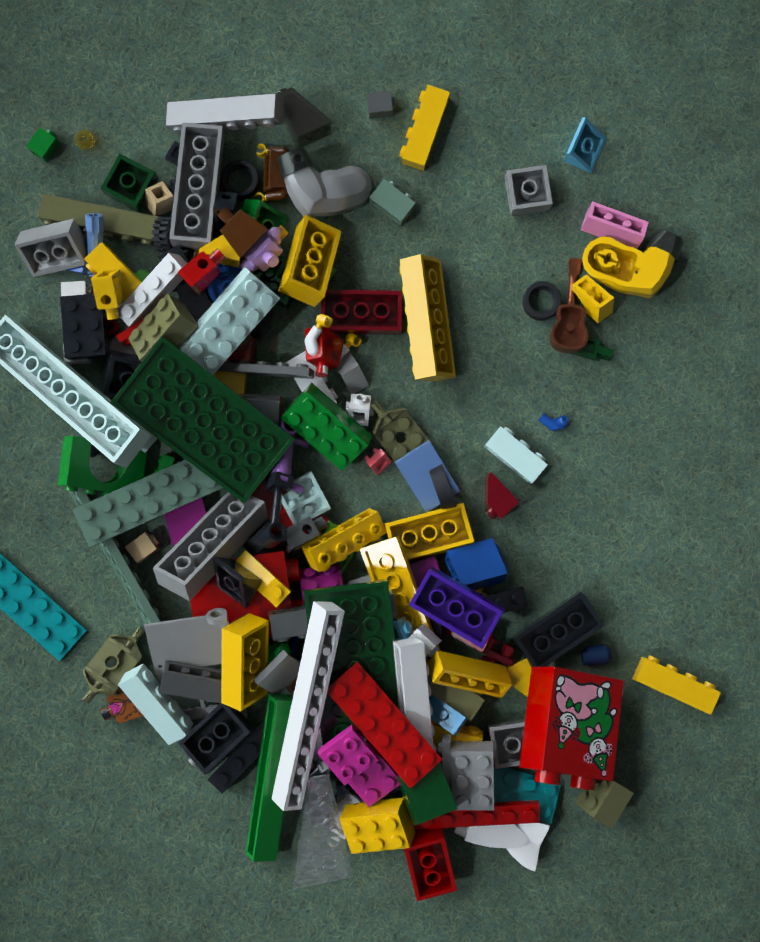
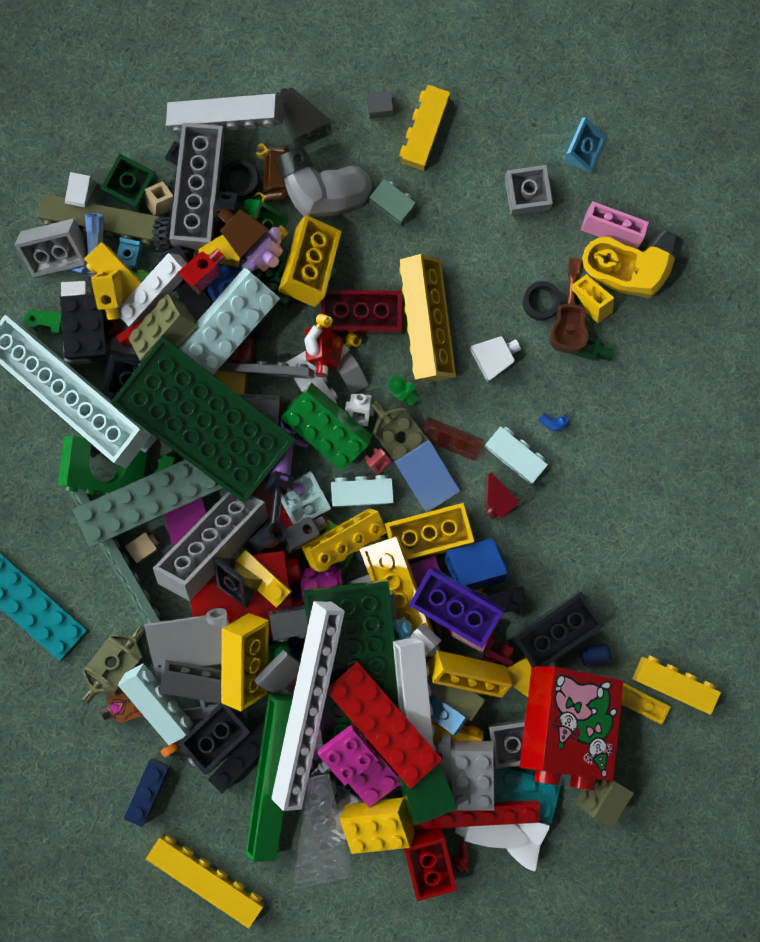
(43, 144): green brick -> none
(44, 319): none -> green leg
(79, 189): none -> white slope
(85, 145): clear yellow plate -> none
(134, 247): none -> medium azure brick
(147, 792): none -> dark blue brick
(169, 749): none -> orange tile
(205, 880): none -> yellow brick
(362, 491): none -> light aqua brick
(402, 390): none -> green hips
(442, 487): black tyre -> none
(453, 437): none -> clear red slope
(460, 863): none -> red plate
(494, 356): none -> white torso
(644, 704): none -> yellow tile

